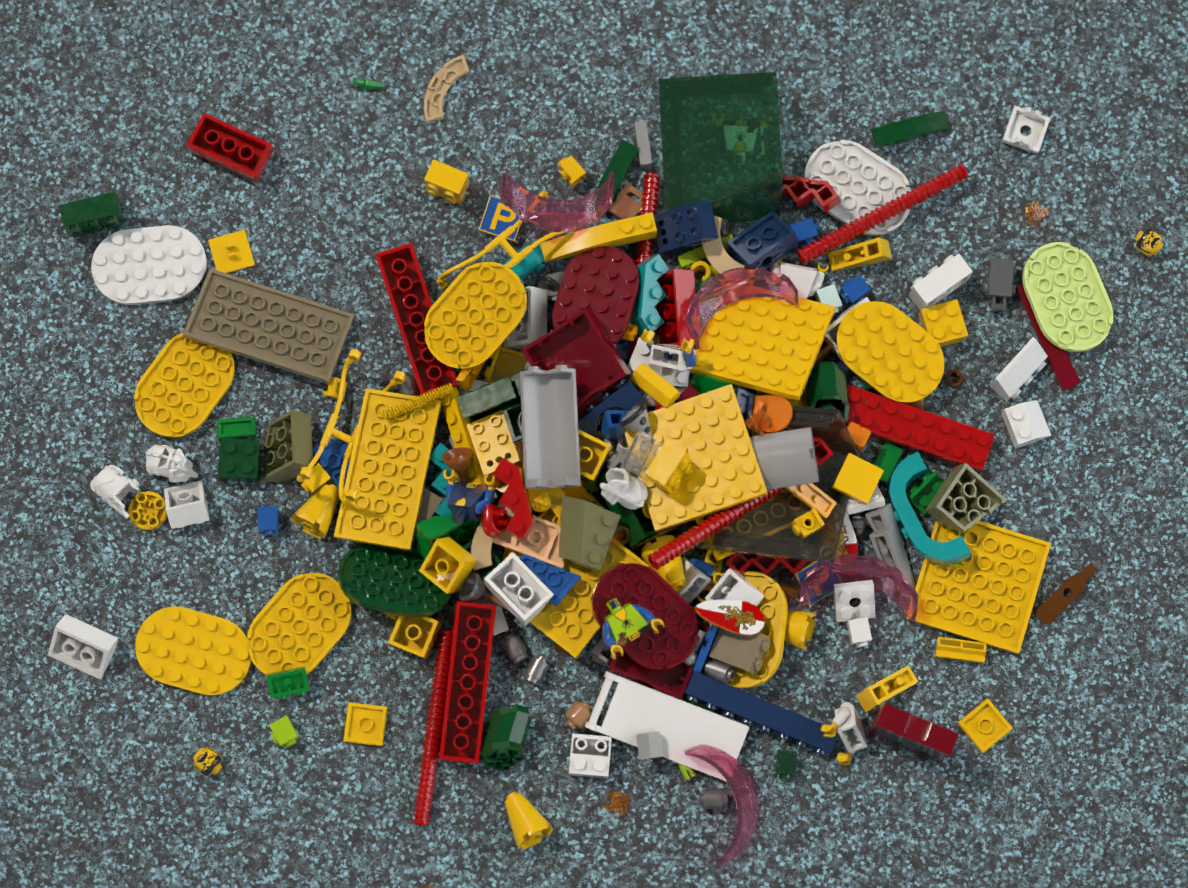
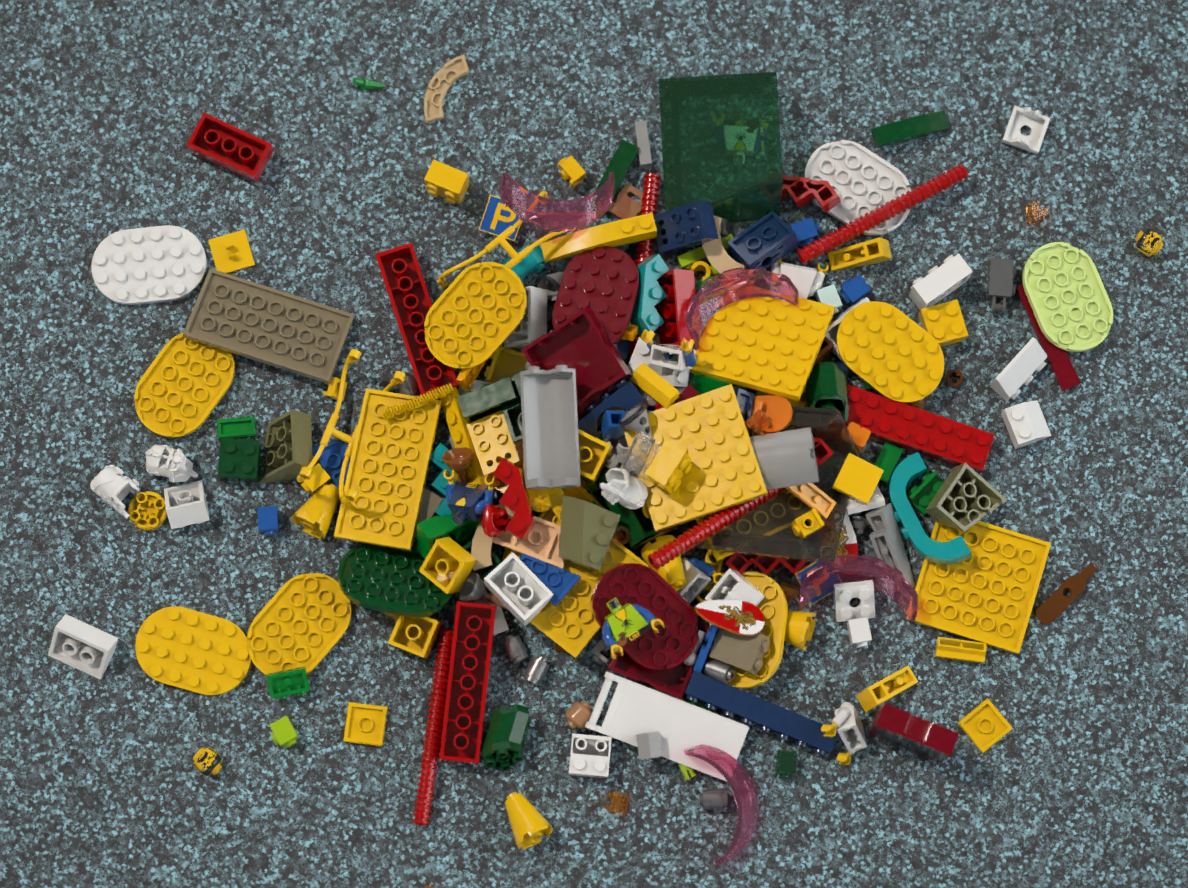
(92, 214): dark green brick -> none

